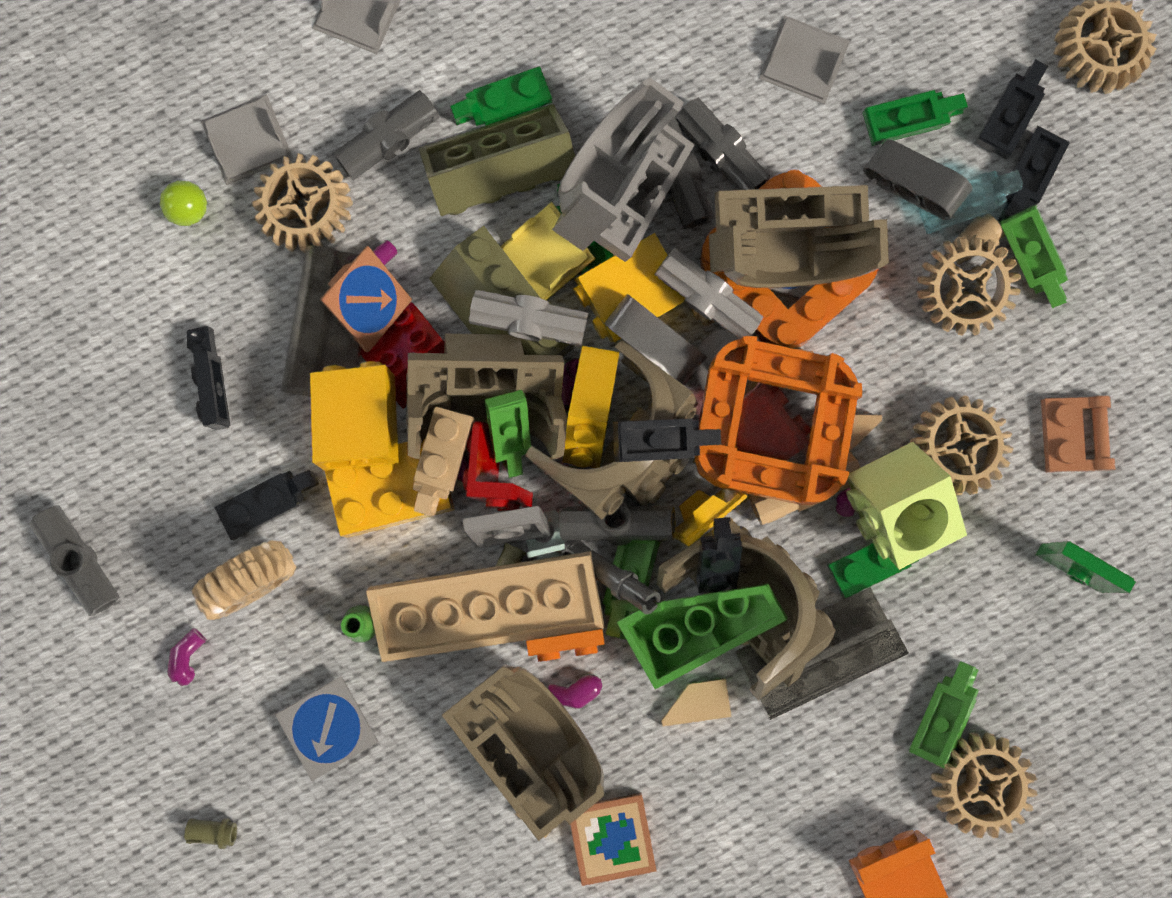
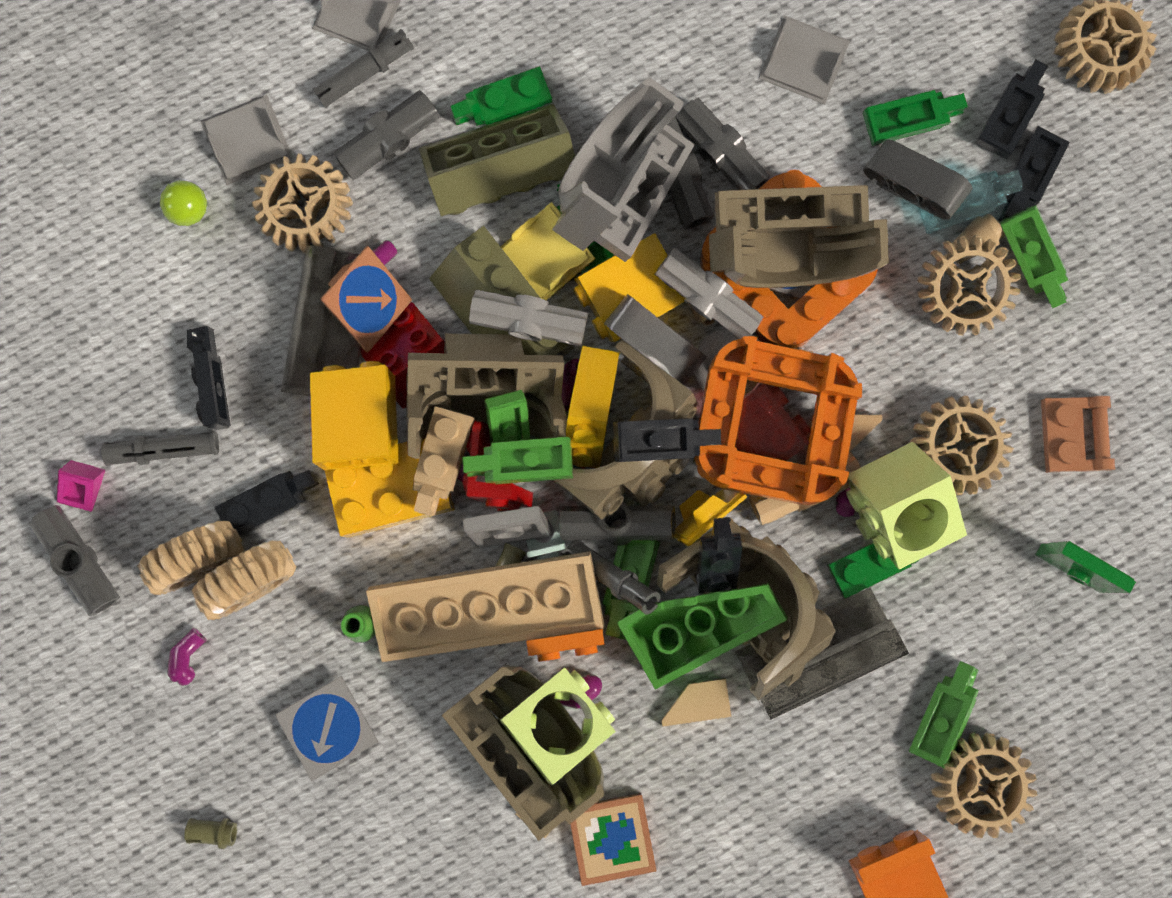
(79, 485): none -> dark pink slope
(144, 450): none -> dark grey pin
(189, 557): none -> tan gear
(363, 68): none -> dark grey pin
(523, 461): none -> bright green hinge
(595, 726): none -> yellowish green brick

